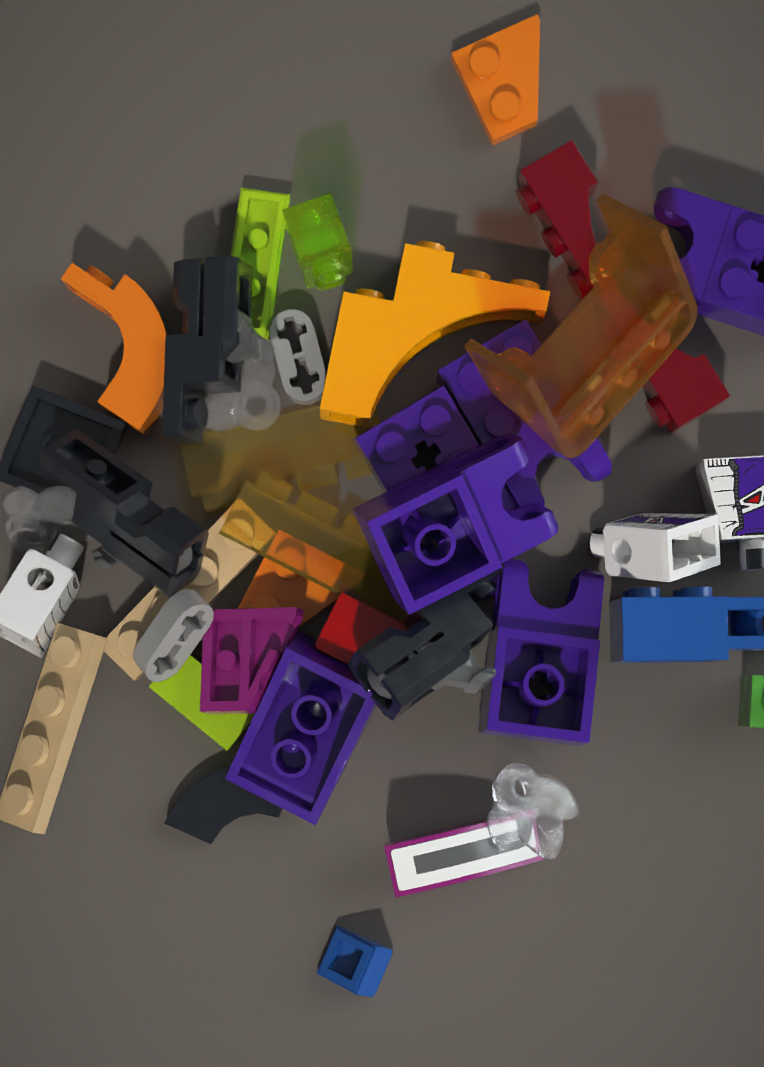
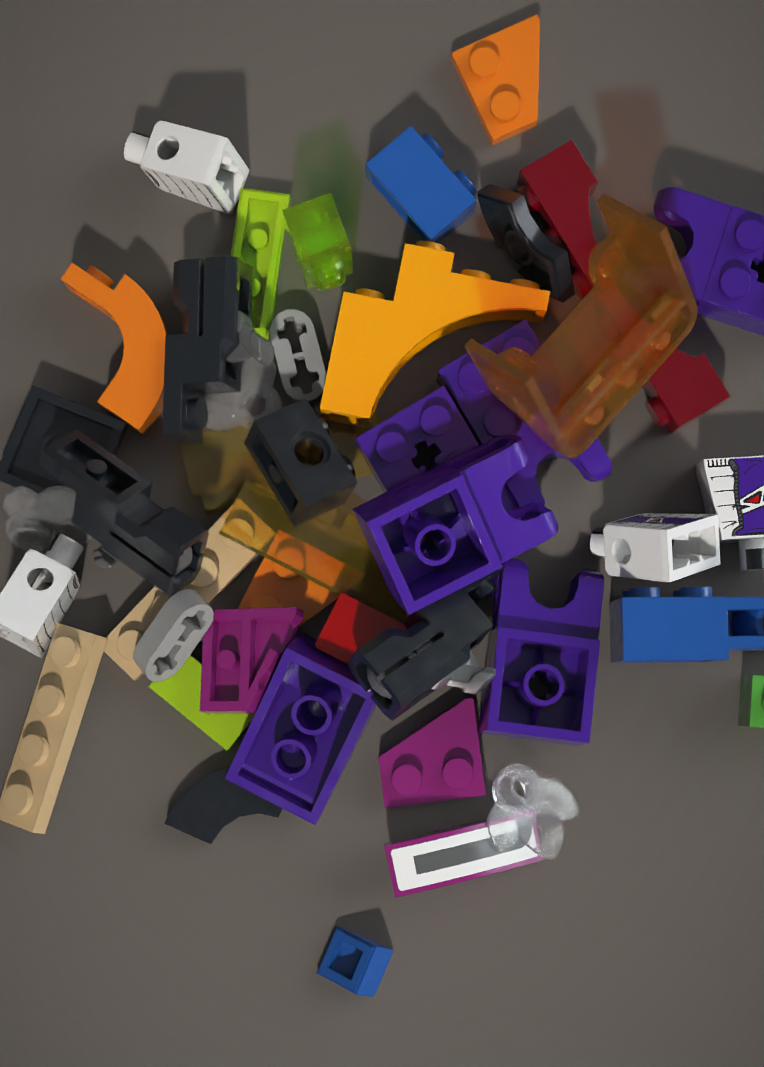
(190, 164): none -> white torso
(301, 488): none -> black brick
(422, 186): none -> blue brick
(435, 761): none -> magenta wing
(524, 241): none -> black tile

